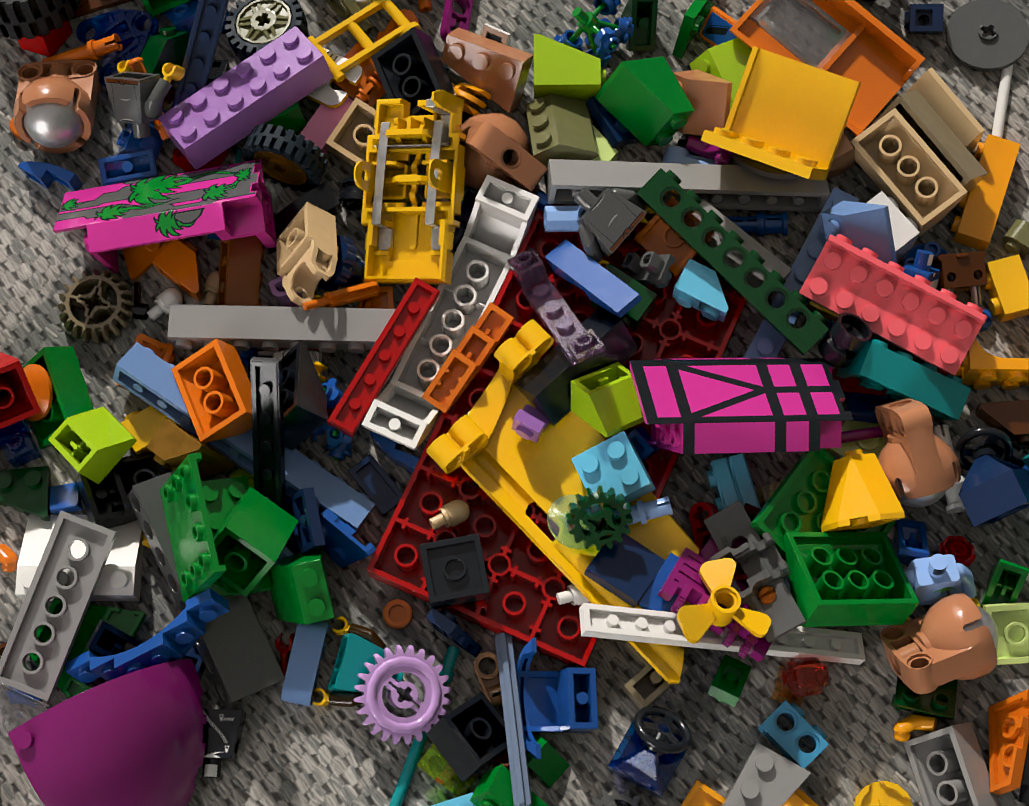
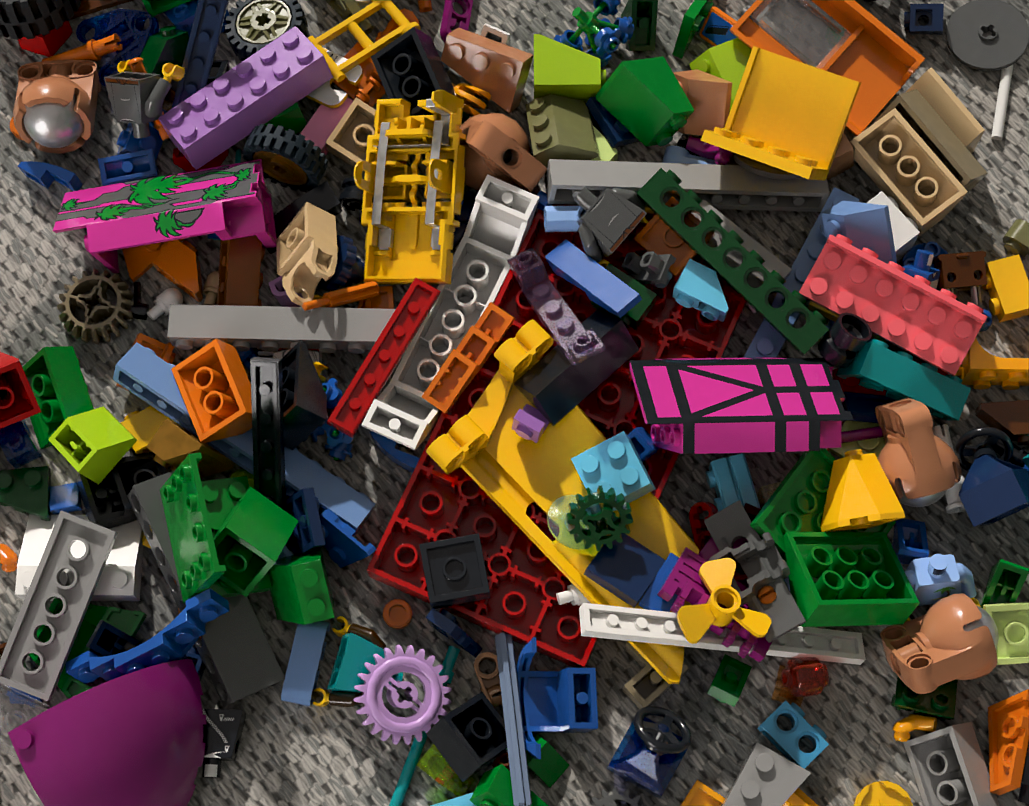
(42, 389): orange dish -> none
(284, 651): red hand -> none
(376, 484): dark blue tile -> none
(451, 514): tan cylinder -> none
(607, 400): lime slope -> none
(649, 510): light blue pin -> none
(763, 224): blue pin -> none
(960, 548): red plate -> none
(984, 201): light orange brick -> none

